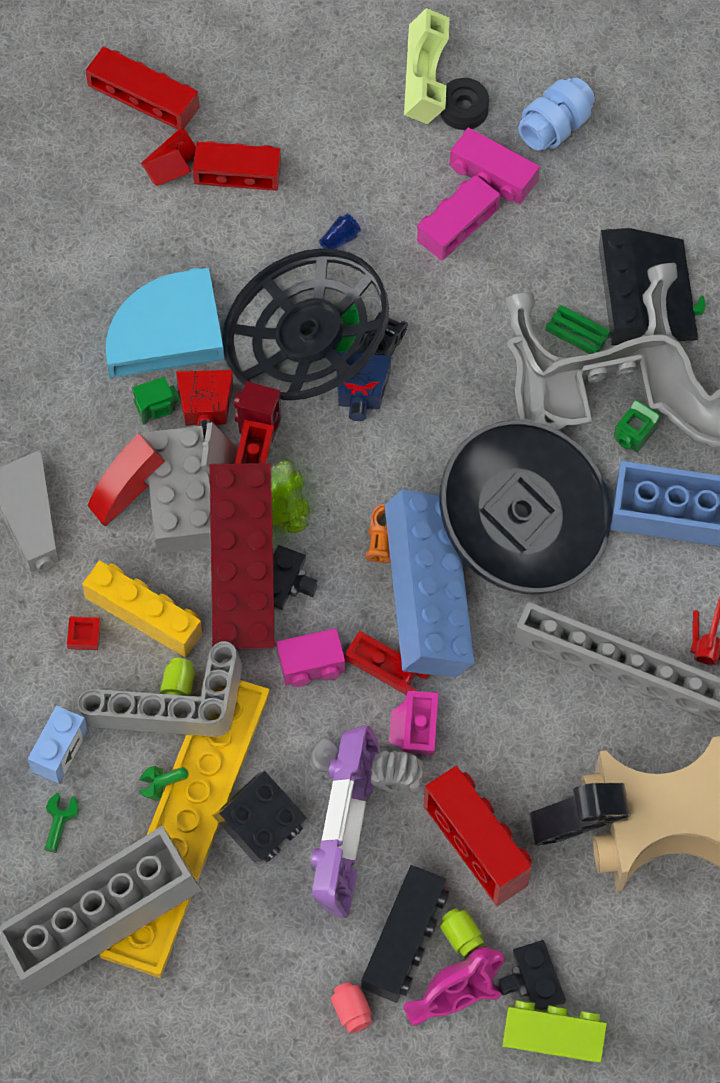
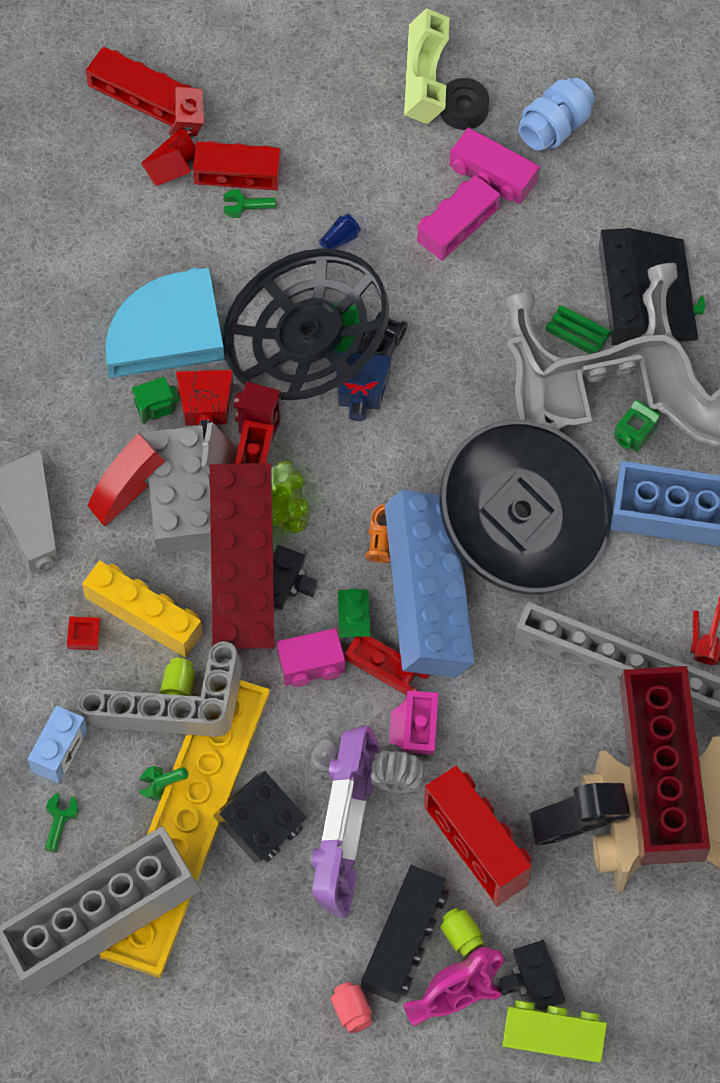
(188, 110): none -> bracket
(245, 203): none -> green bar
(353, 613): none -> green plate
(664, 765): none -> dark red brick

